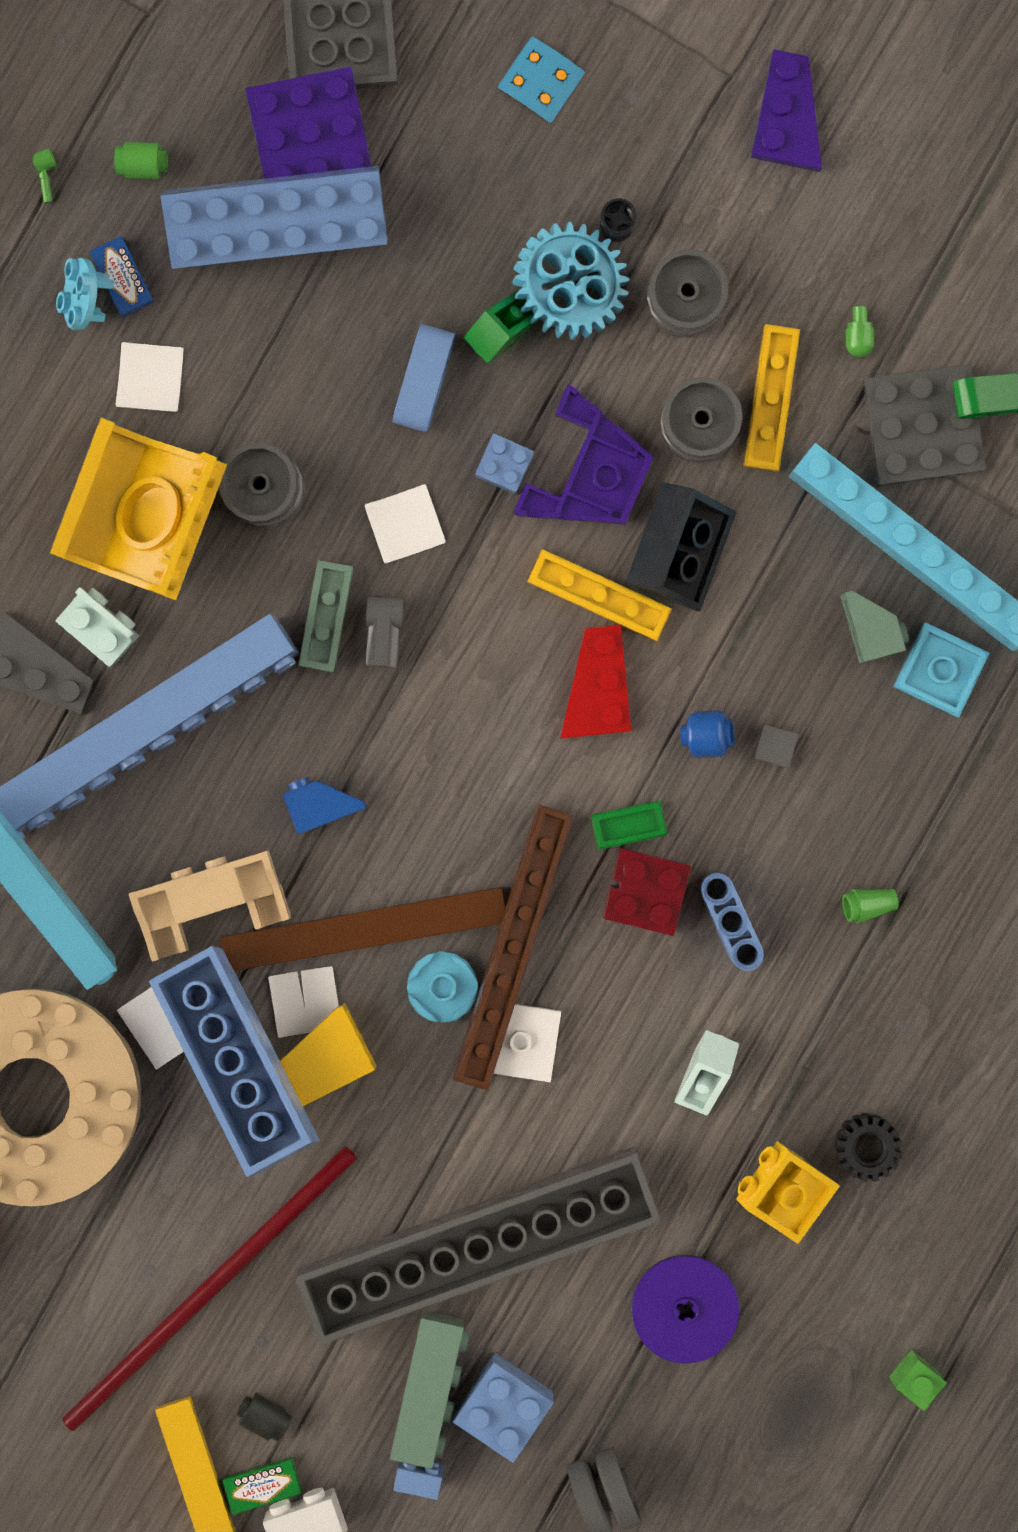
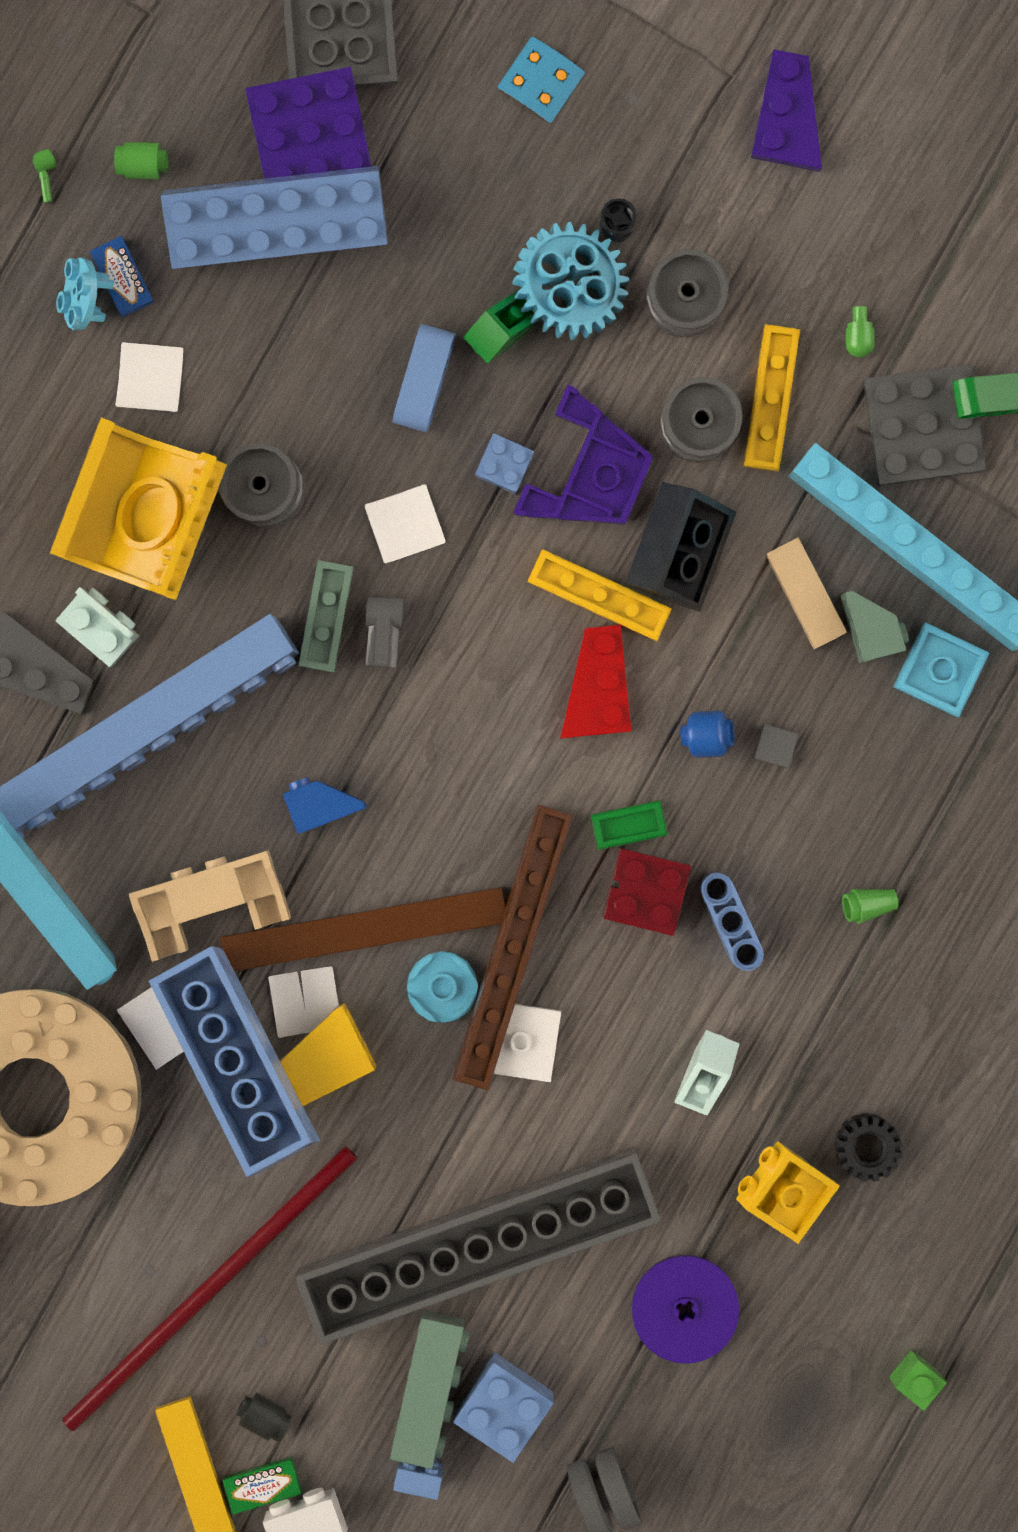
(806, 593): none -> tan tile

